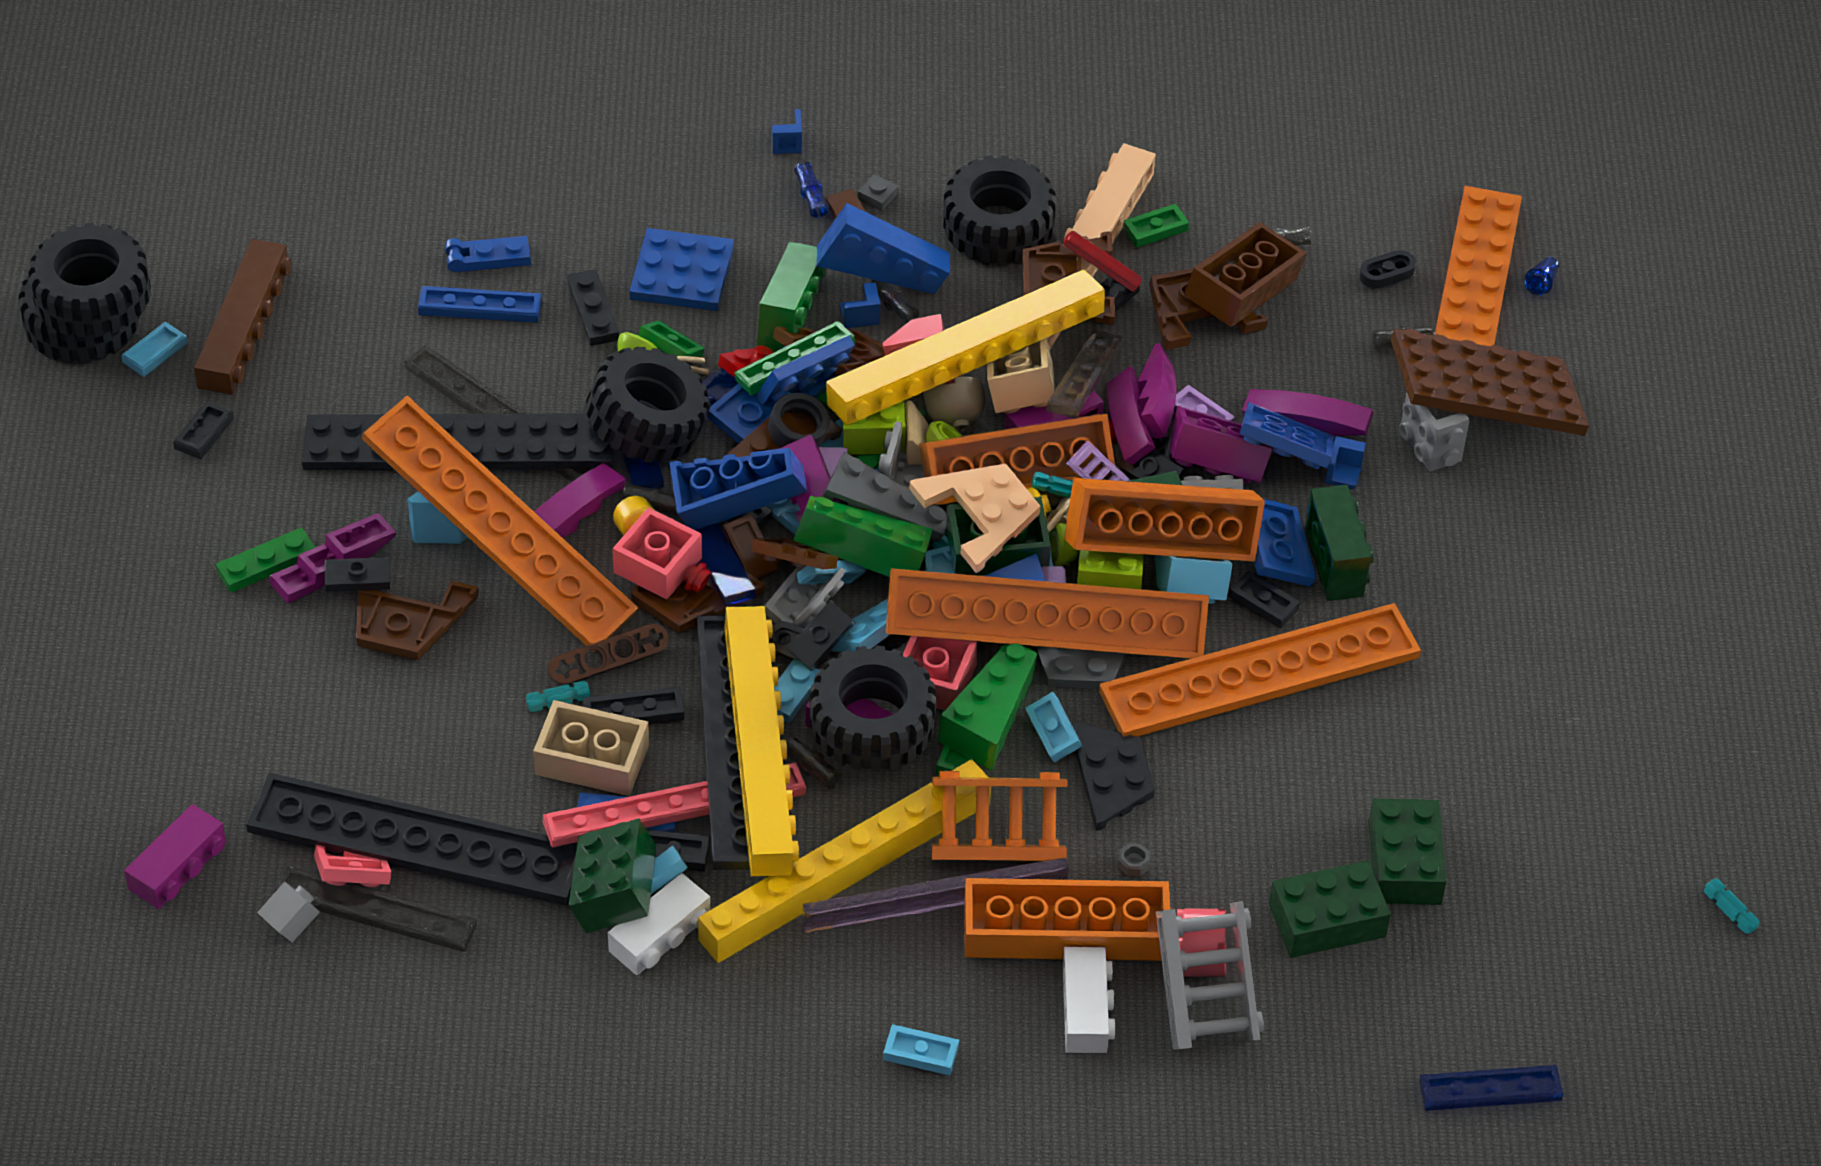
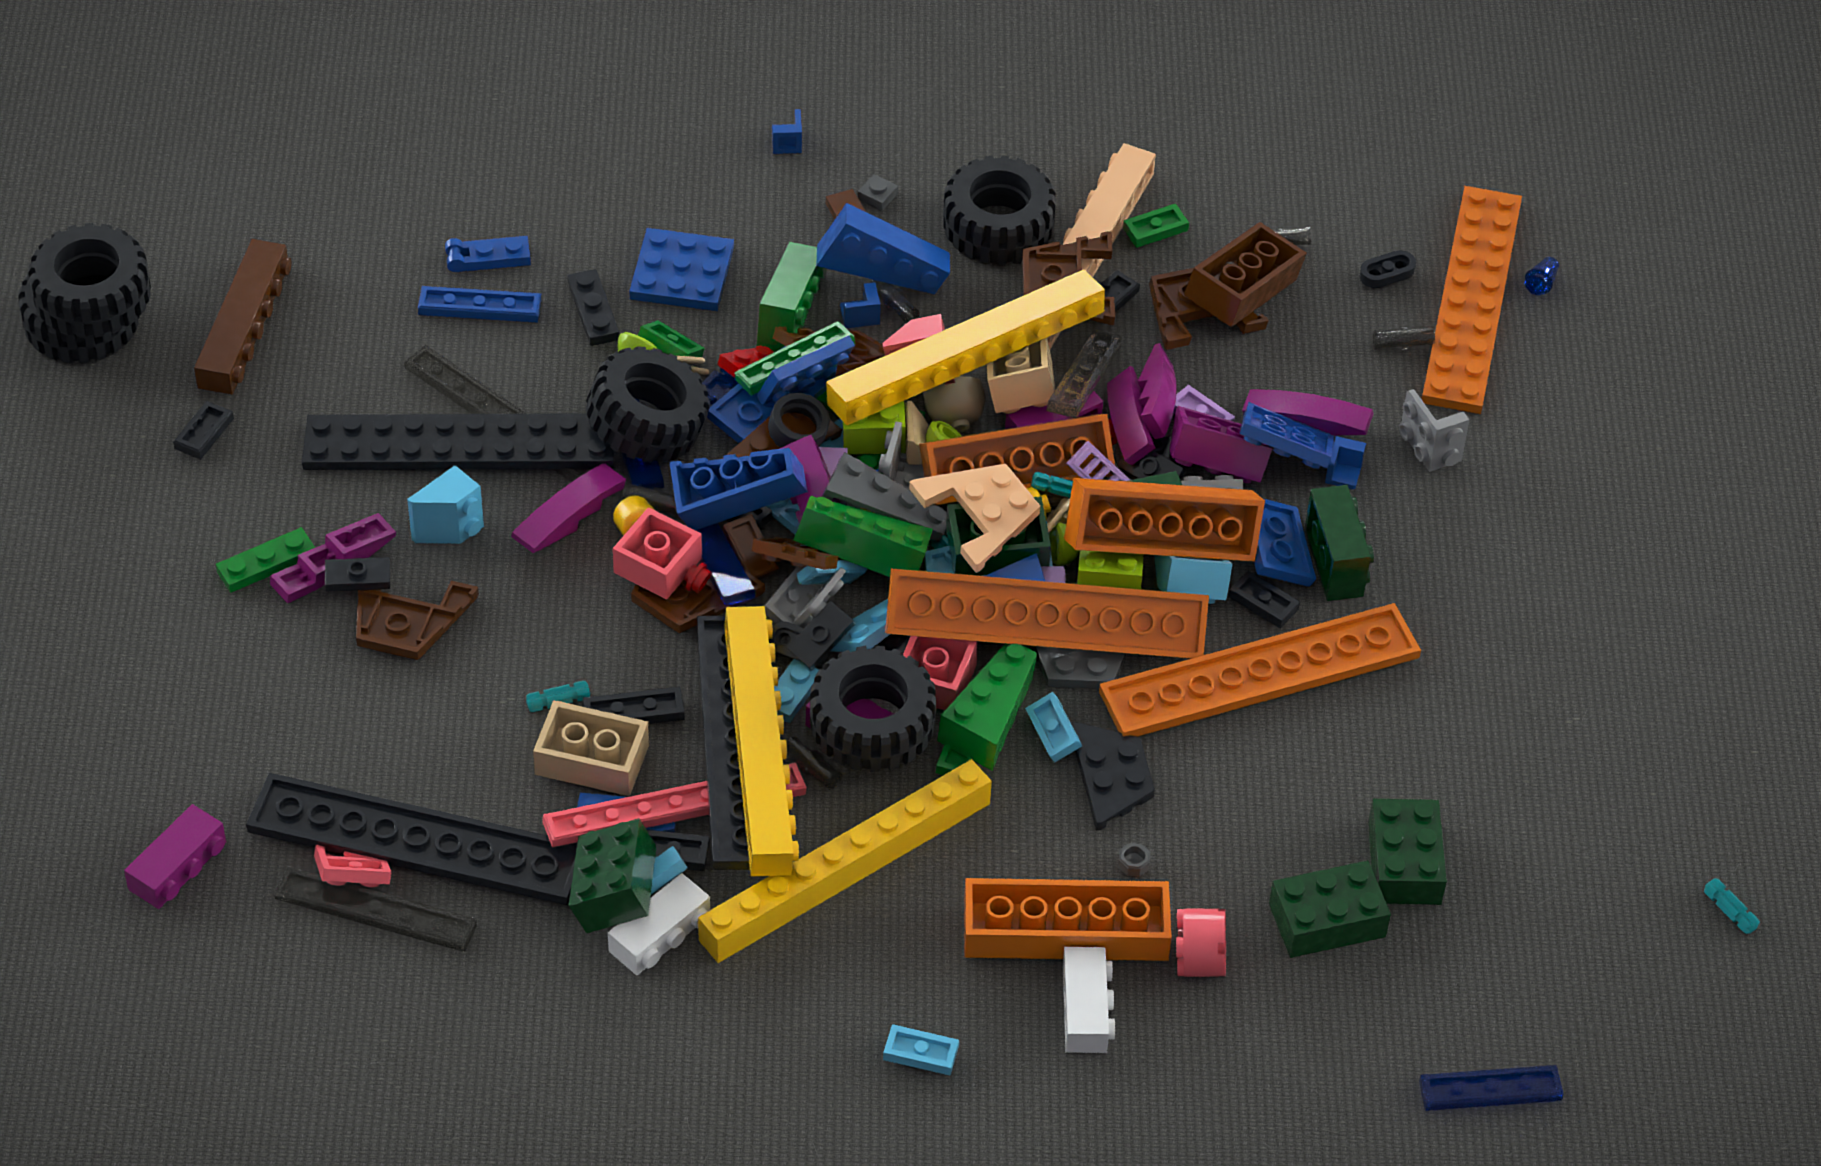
(154, 349): medium azure tile -> none
(289, 910): light grey brick -> none
(499, 522): orange plate -> none
(607, 652): reddish brown beam -> none
(811, 189): clear blue pin -> none
(915, 897): clear purple tile -> none
(982, 845): orange fence -> none
(1102, 261): red axle -> none
(1180, 995): light grey fence -> none
(1488, 381): reddish brown plate -> none

